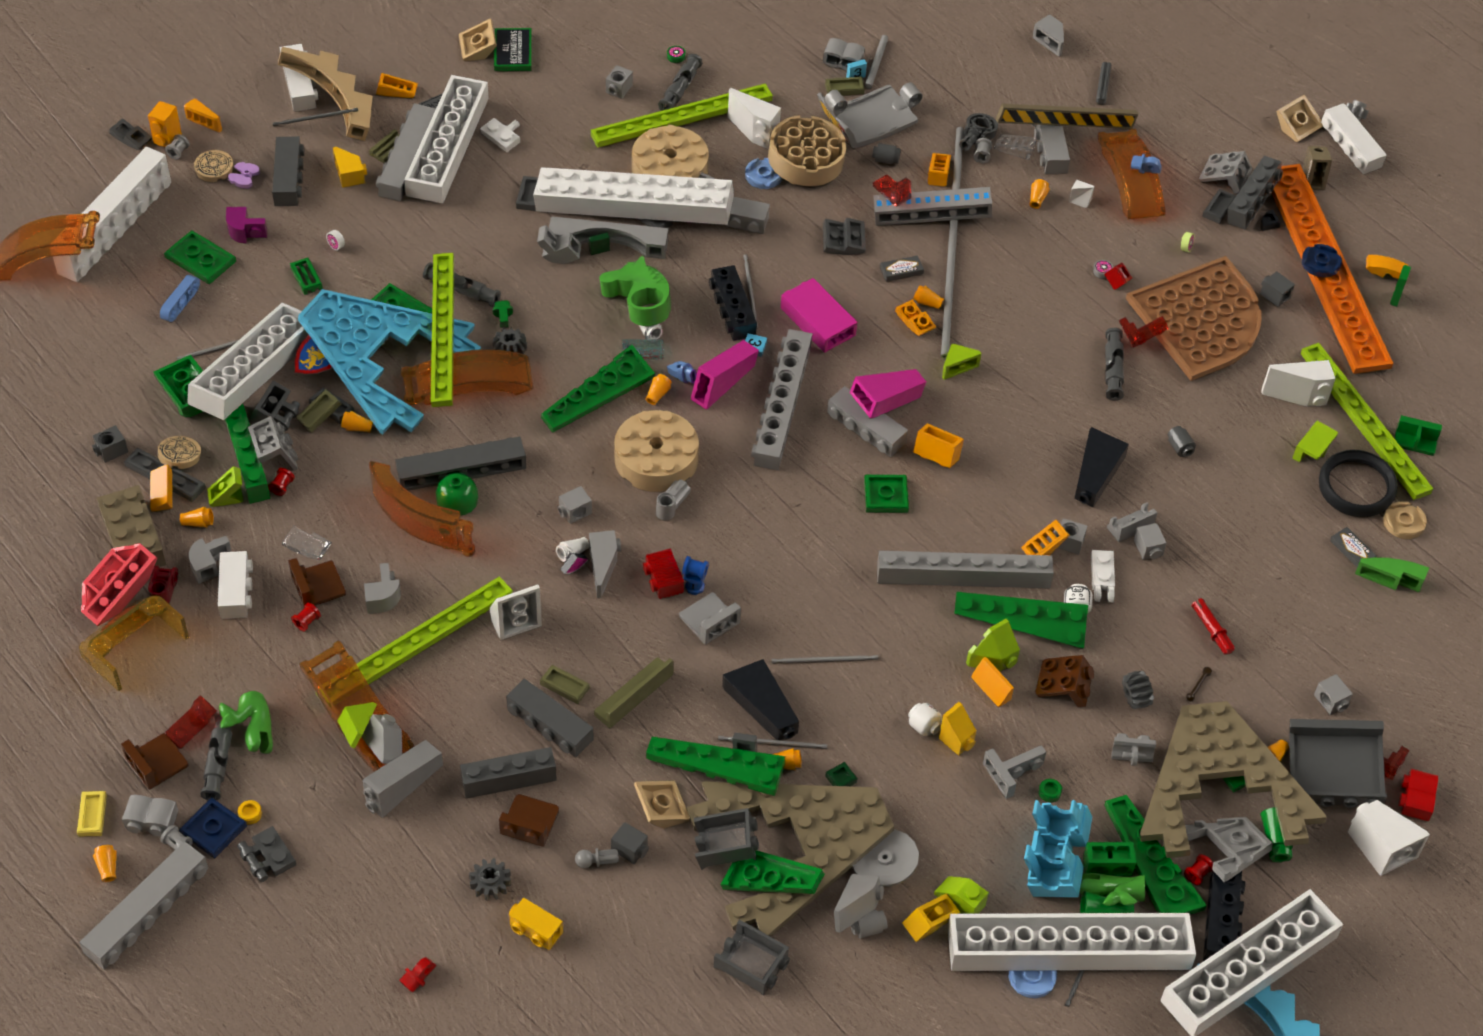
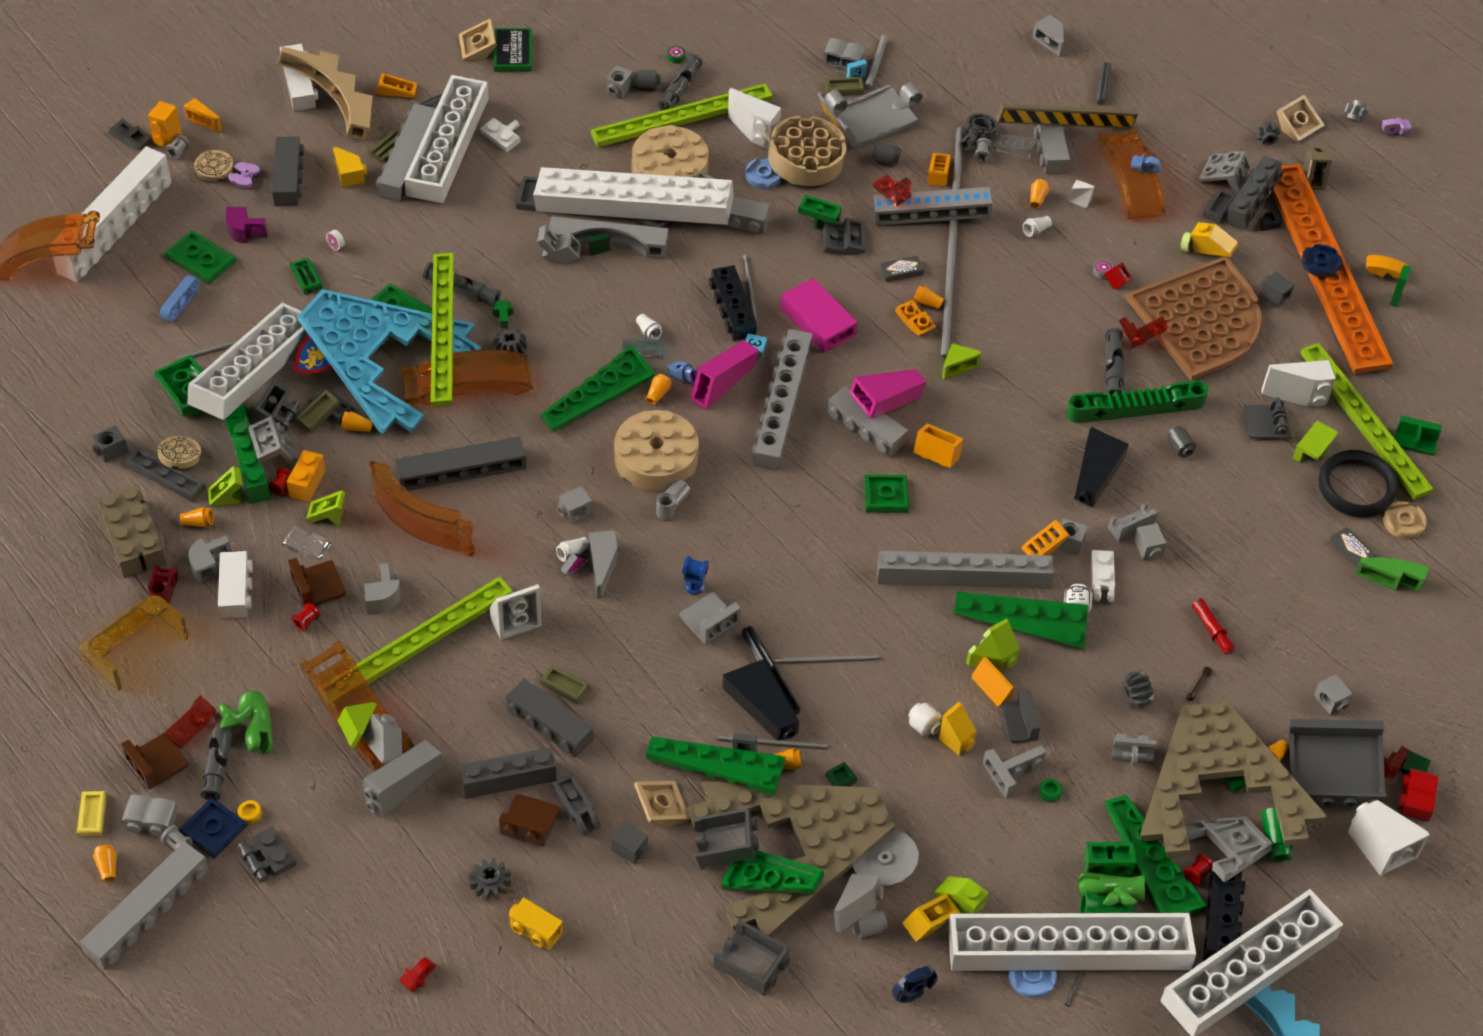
(116, 582): coral wedge -> none
(161, 488): light orange slope -> none
(306, 476): none -> light orange brick
(315, 116): dark grey piece -> none
(327, 507): none -> lime slope
(457, 493): green cylinder -> none
(575, 802): none -> dark grey hinge
(585, 858): light grey axle -> none
(634, 691): olive panel -> none
(642, 287): bright green animal -> none
(646, 79): none -> dark grey brick
(664, 573): red brick -> none
(761, 653): none -> black axle
(820, 210): none -> green panel
(912, 984): none -> dark blue tile
(1021, 719): none -> dark grey panel
(1034, 226): none -> white cone
(1050, 860): medium azure piece -> none
(1066, 676): reddish brown bracket -> none
(1085, 406): none -> green gear
(1212, 240): none -> yellow slope
(1268, 133): none -> dark grey gear
(1268, 420): none -> dark grey hinge
(1353, 138): white brick -> none
(1396, 125): none -> lavender piece
(1415, 762): none -> dark green tile

